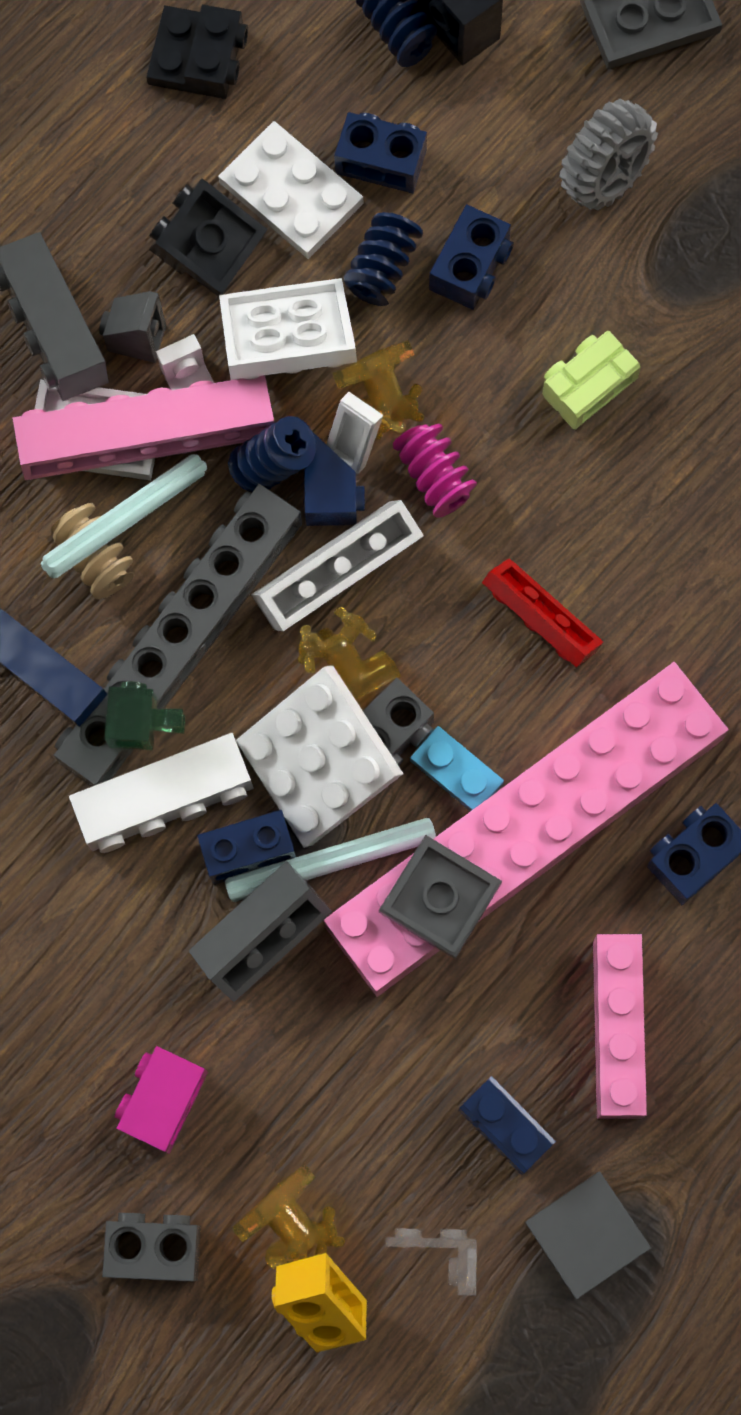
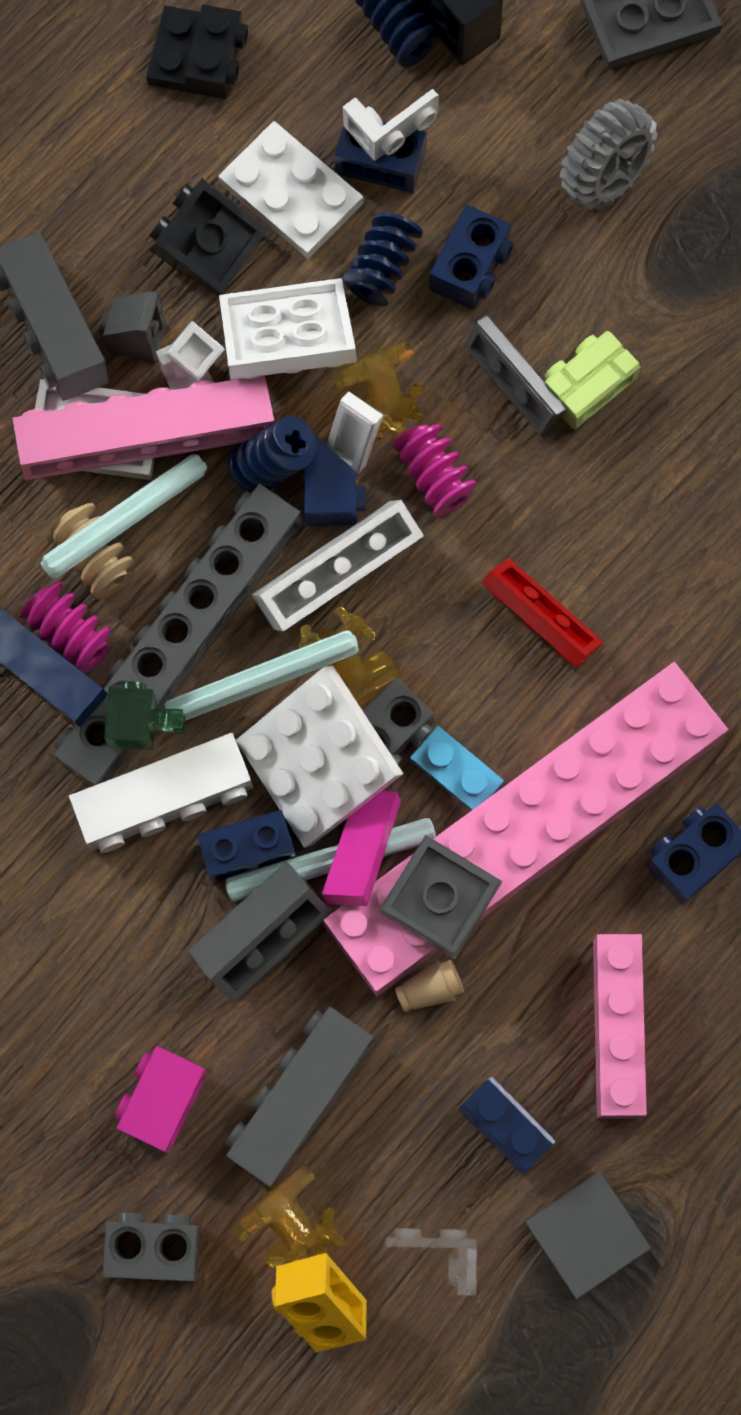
(67, 628): none -> dark pink piece
(194, 351): none -> white tile
(266, 675): none -> light aqua axle
(299, 1097): none -> dark grey brick
(361, 851): none -> dark pink tile
(377, 139): none -> white bracket
(431, 986): none -> tan cone
(514, 376): none -> dark grey tile

